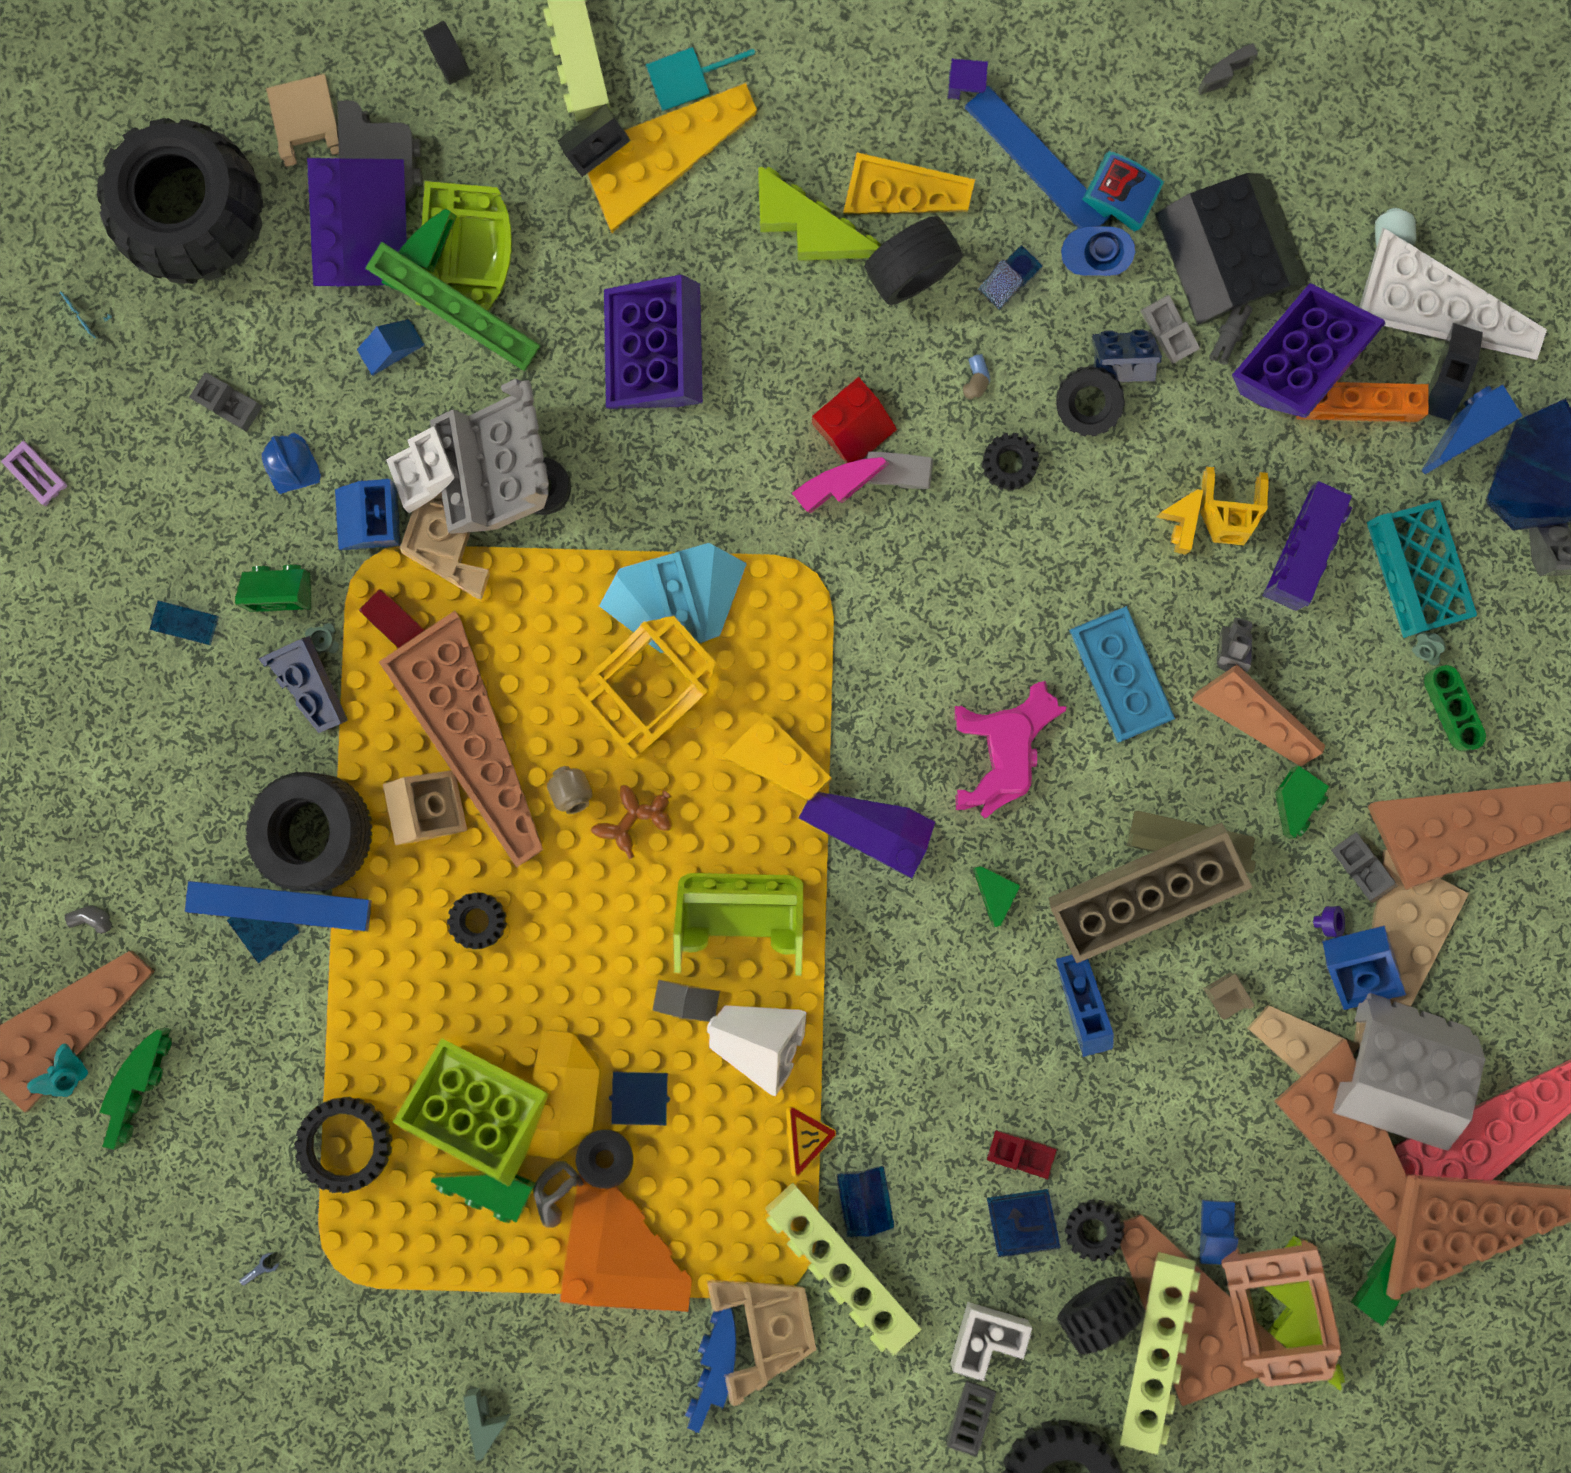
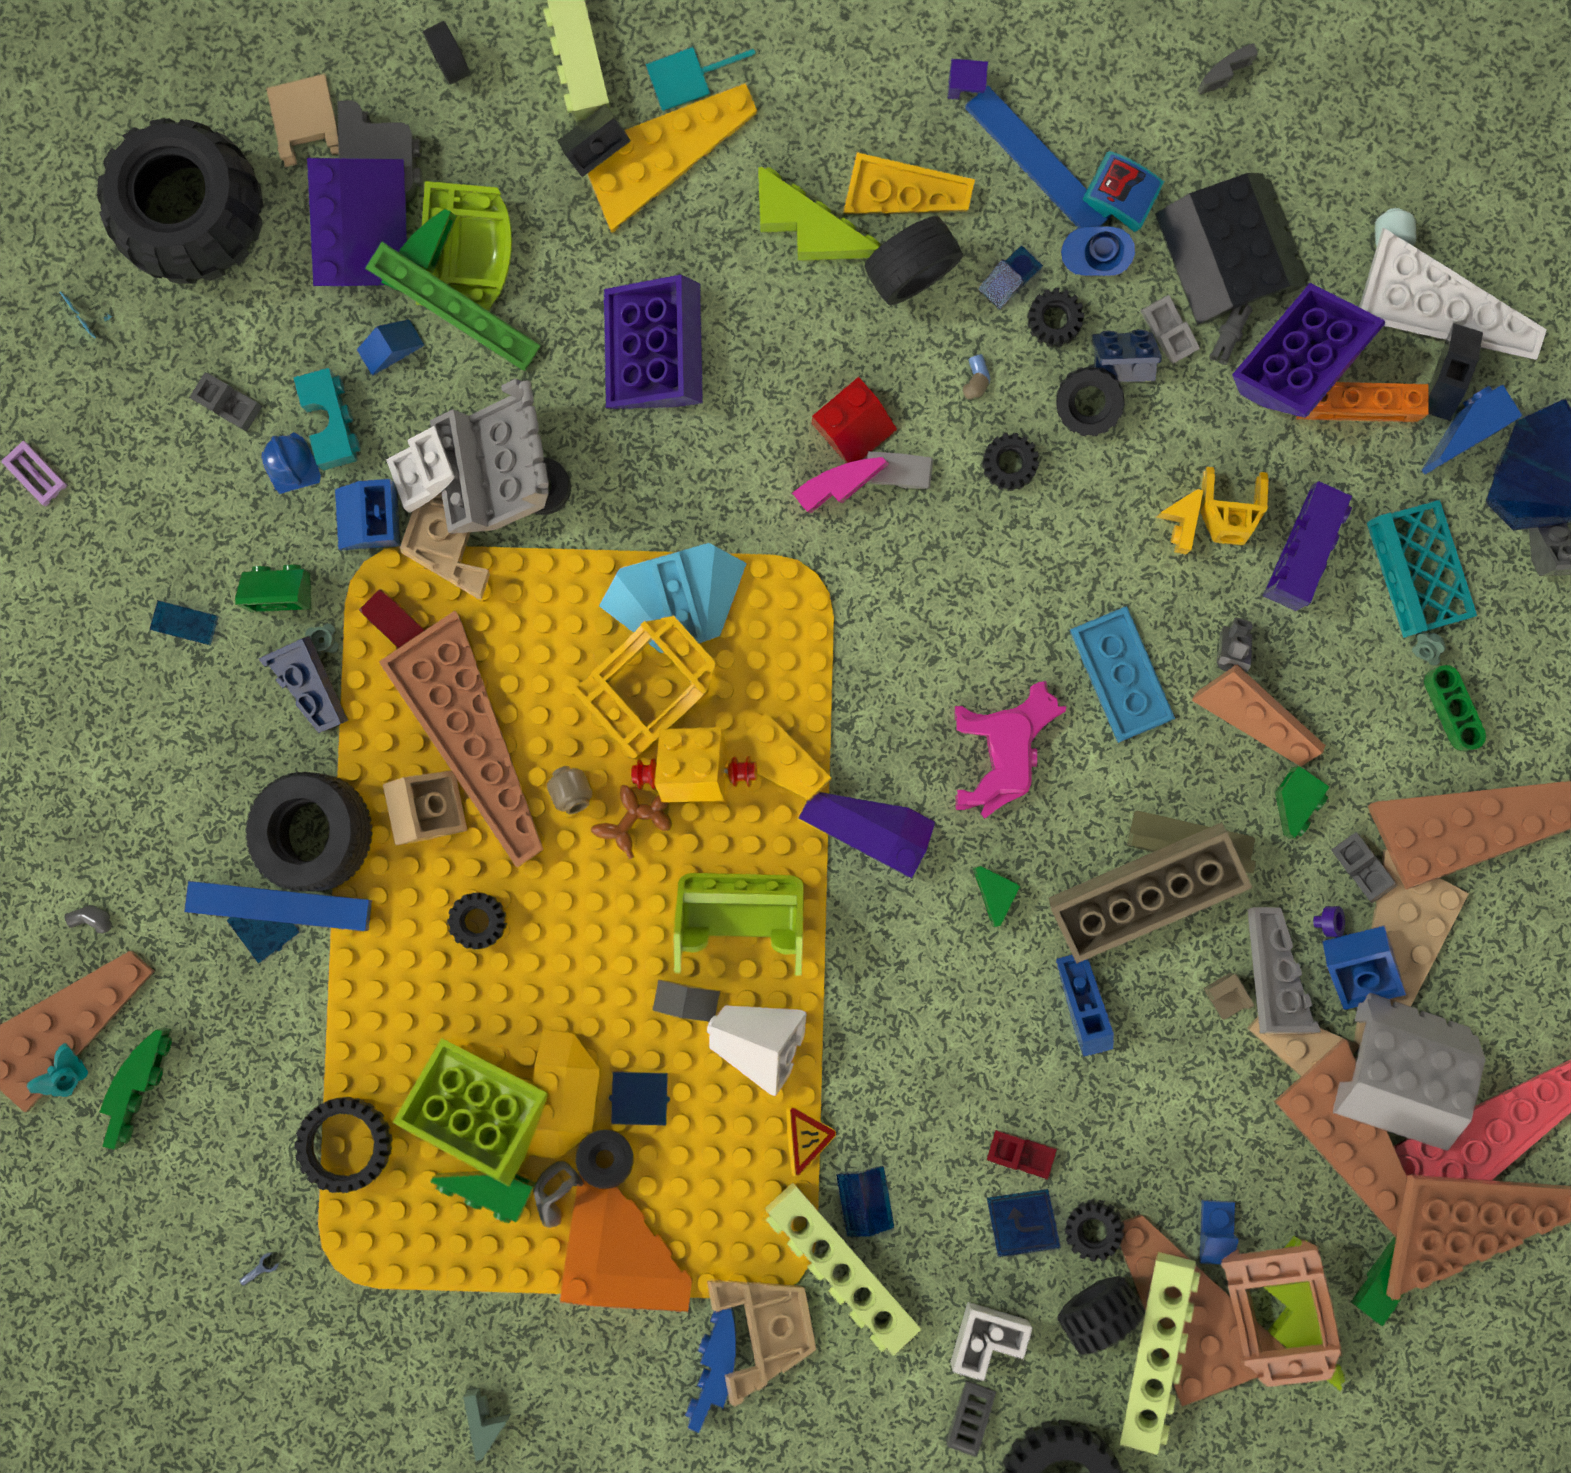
(335, 444): none -> teal arch
(692, 766): none -> yellow brick
(1059, 300): none -> black tyre
(1279, 991): none -> light grey wing

